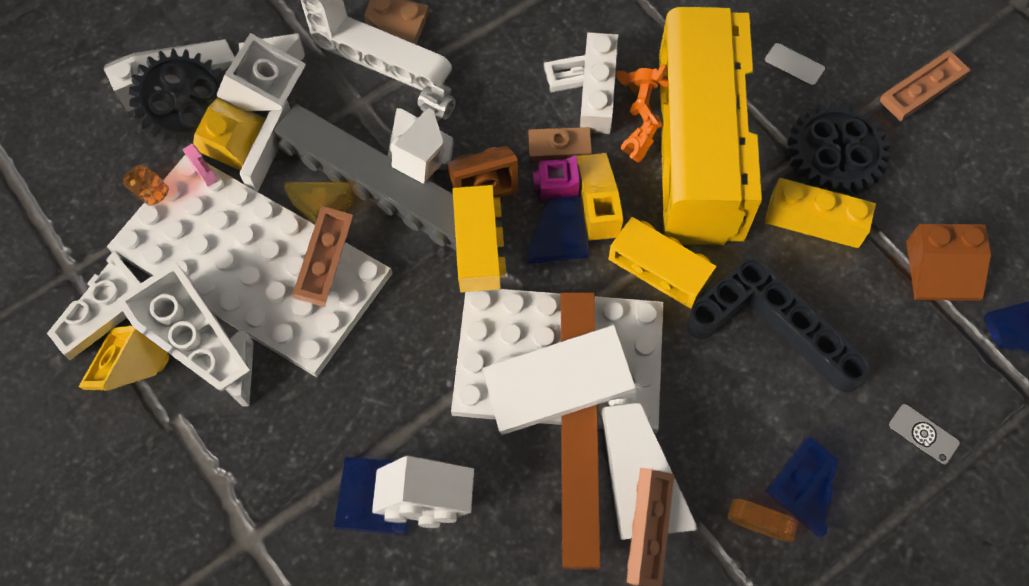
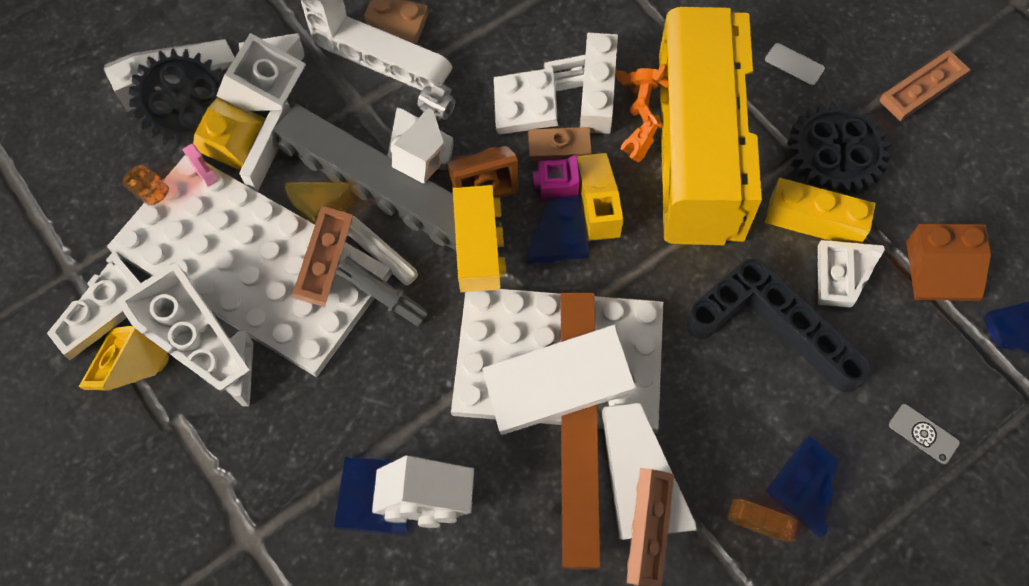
(382, 252): none -> white axle
(382, 291): none -> dark grey axle
(525, 101): none -> white plate
(661, 262): yellow brick -> none
(844, 271): none -> white wing

